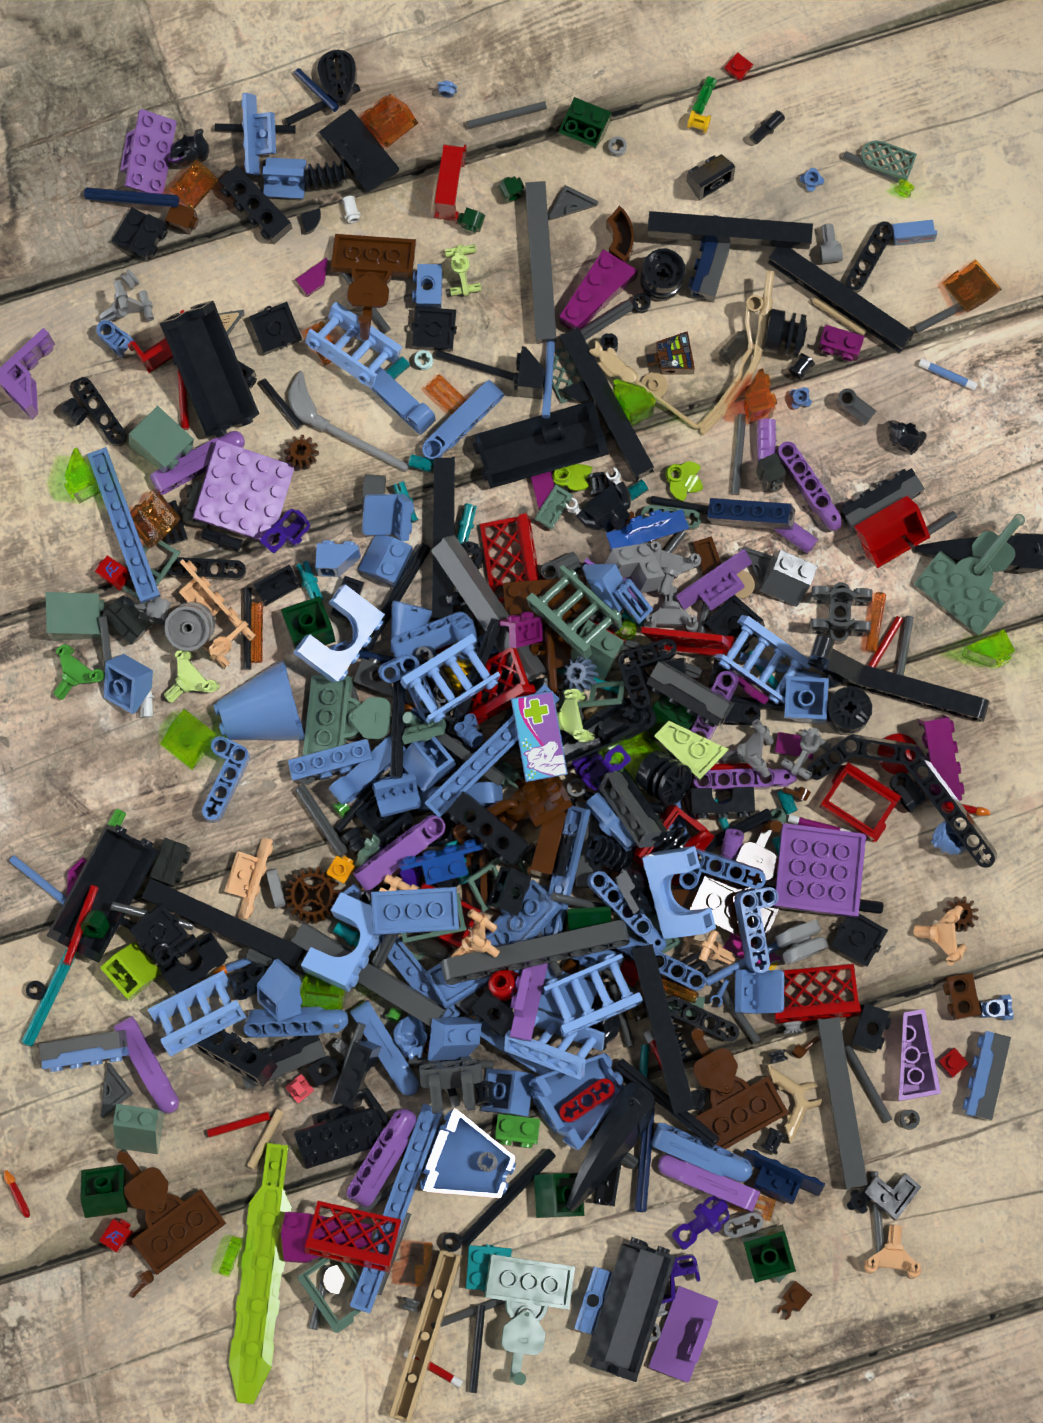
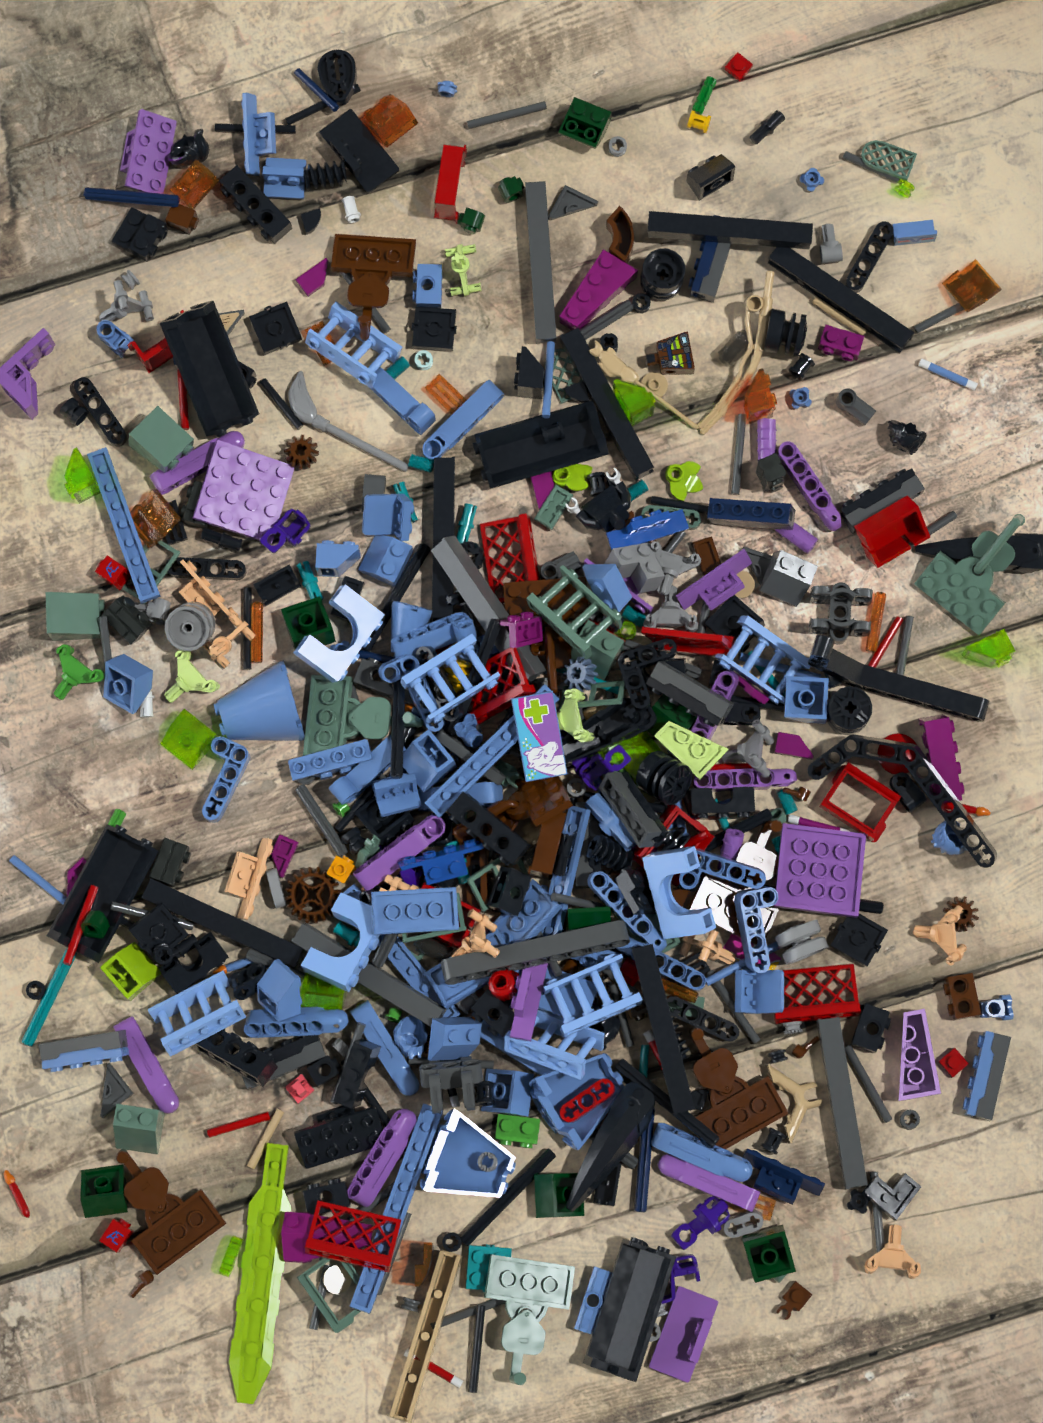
(283, 853): none -> magenta tile
(338, 1191): none -> black brick
(423, 731): sand green plate -> none
(475, 365): black piece -> none
(623, 589): medium blue tile -> none
(721, 991): medium blue hand -> none
(809, 744): light grey axle -> none

